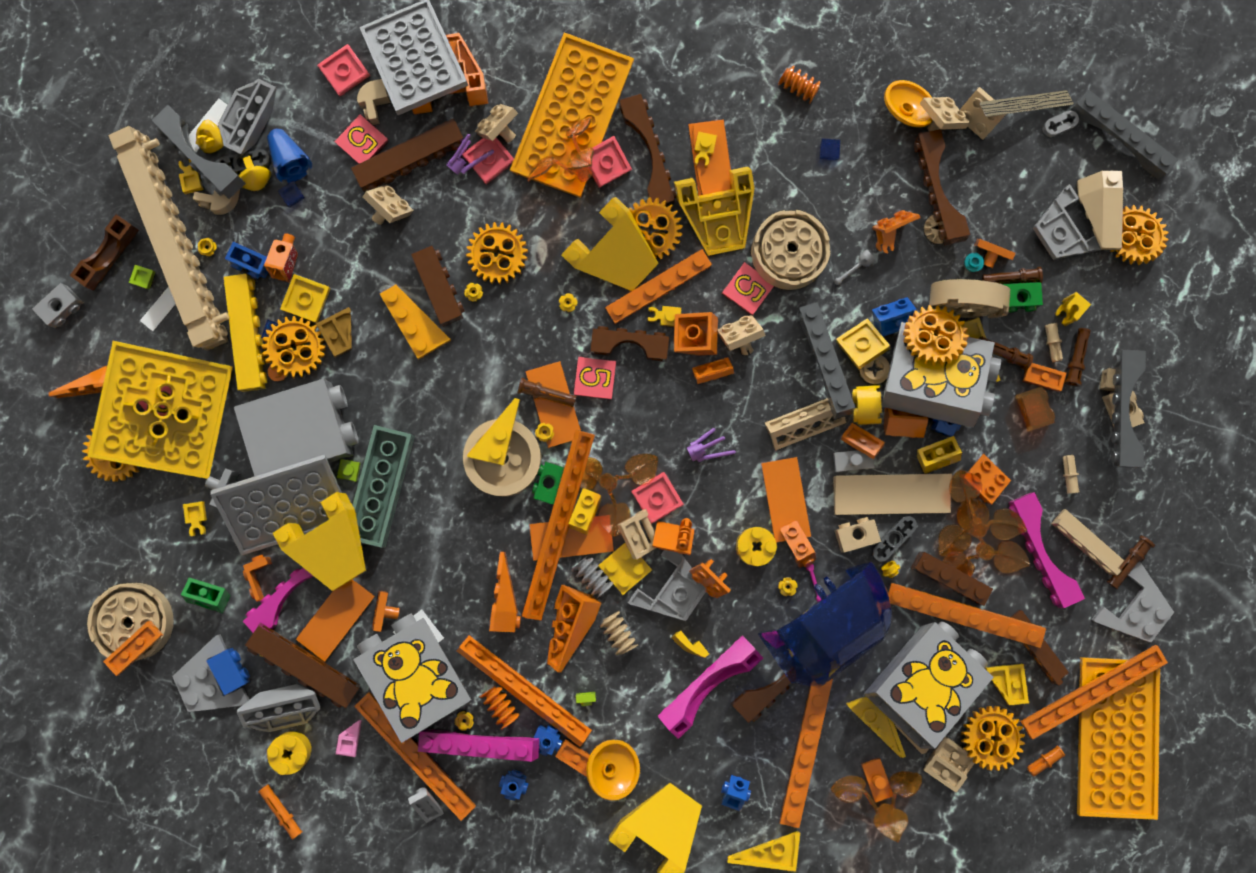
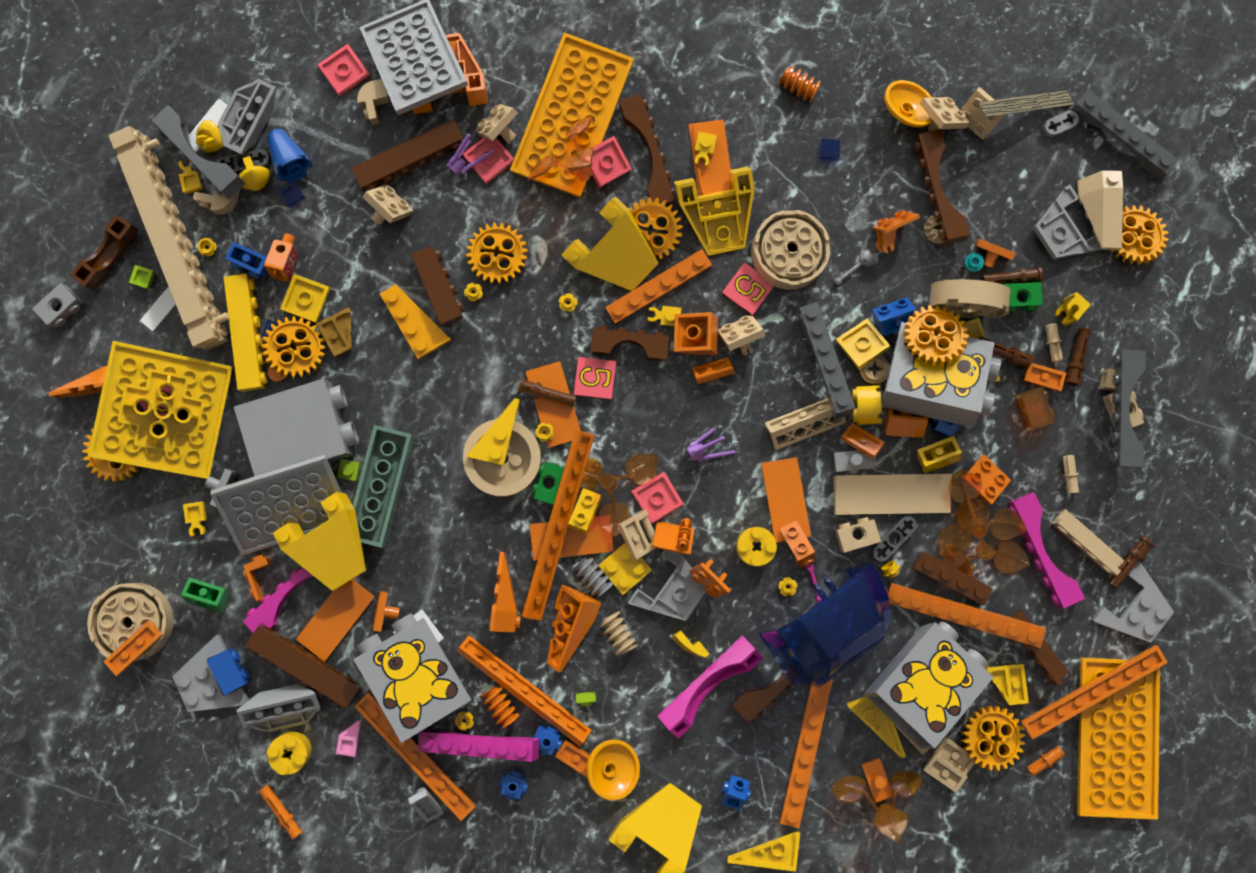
(361, 140): coral tile -> none

